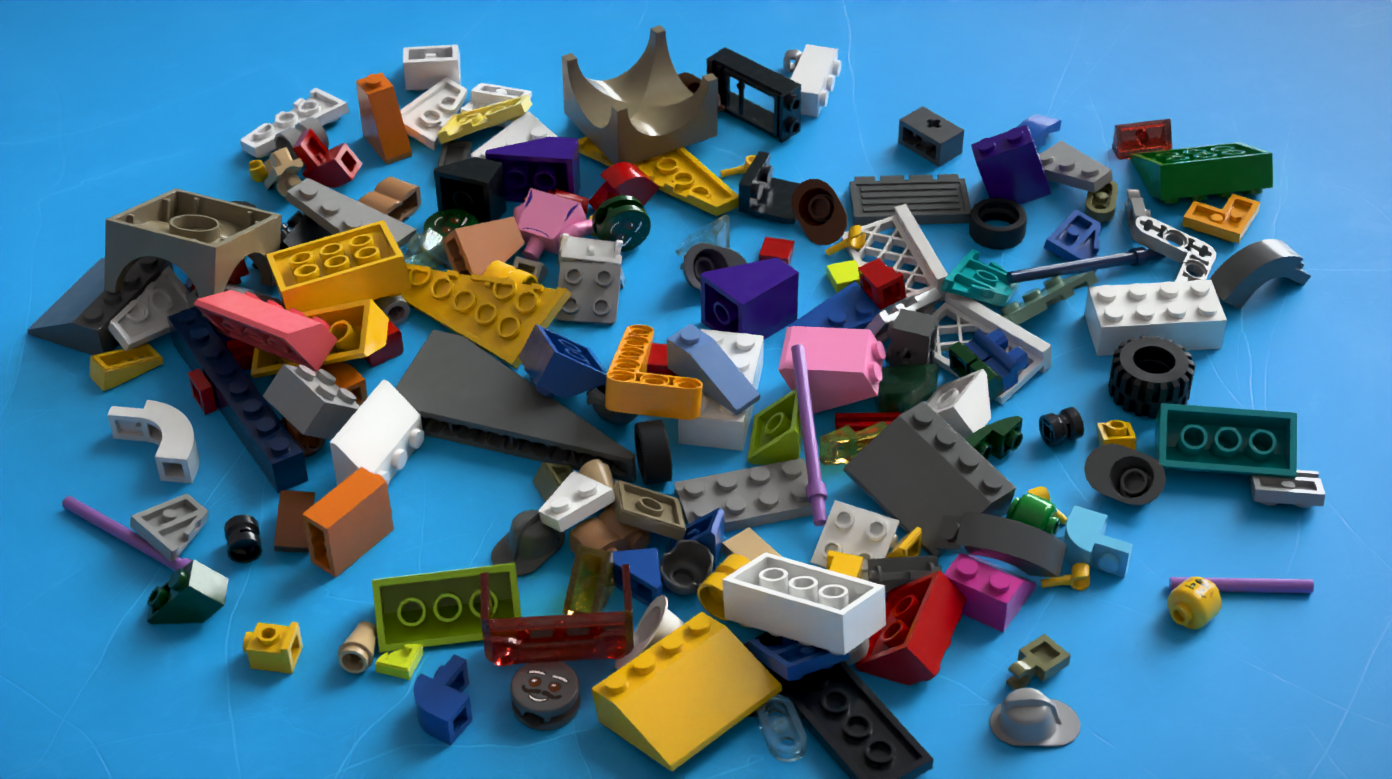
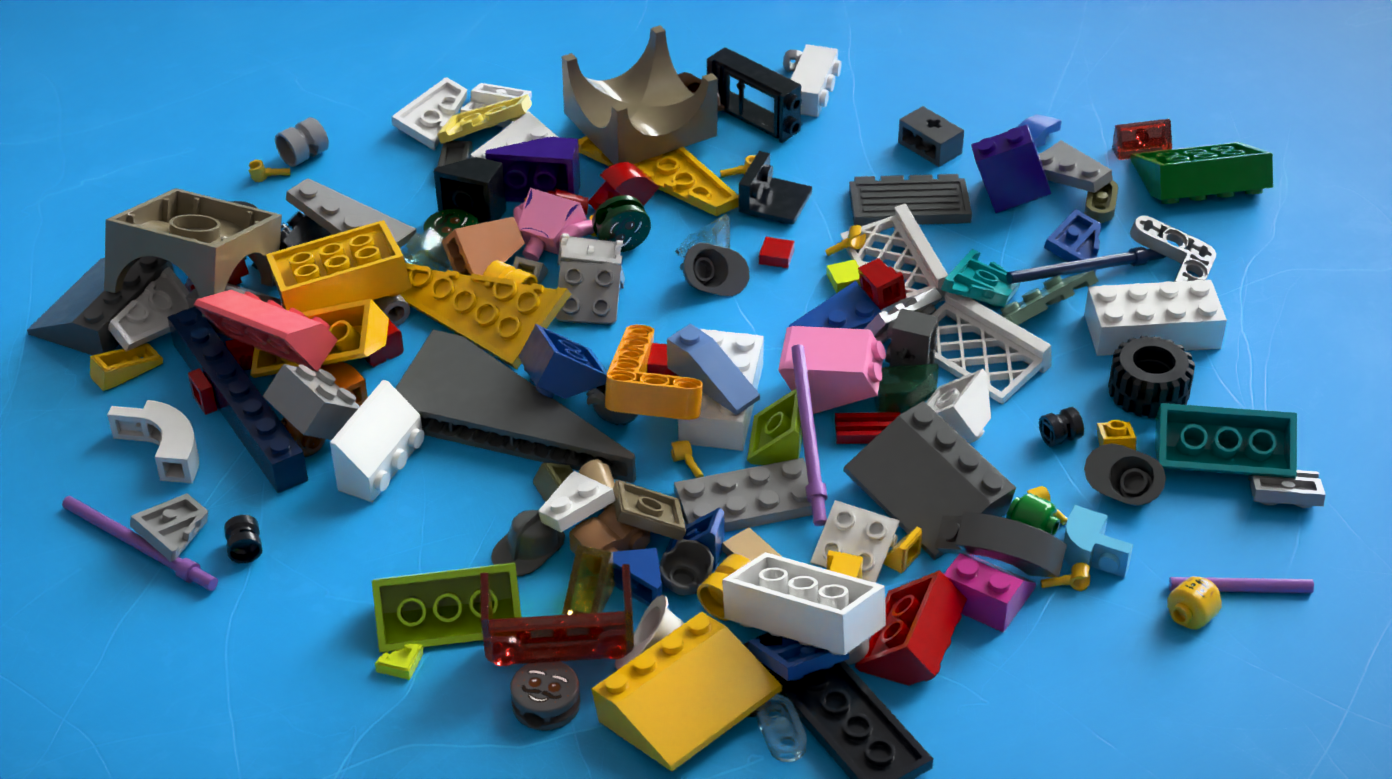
(188, 596): dark green slope -> none
(273, 647): yellow brick -> none
(283, 170): tan hips -> none
(290, 528): reddish brown slope -> none
(319, 106): white wing -> none
(326, 166): red brick -> none
(348, 521): orange brick -> none
(358, 648): tan cone -> none
(382, 118): orange slope -> none
(394, 198): medium nougat brick -> none
(430, 65): white slope -> none
(440, 702): blue brick -> none
(653, 452): black tyre -> none
(683, 451): none -> yellow hand
(750, 297): dark purple slope -> none
(819, 211): reddish brown piece -> none
(844, 444): clear yellow slope -> none
(900, 570): dark grey hinge -> none
(989, 354): hips -> none
(997, 437): dark green slope -> none
(1002, 210): black tyre -> none
(1034, 720): light grey piece -> none
(1037, 658): olive plate -> none
(1135, 207): light grey plate -> none
(1224, 223): light orange plate -> none
(1253, 267): dark grey arch -> none

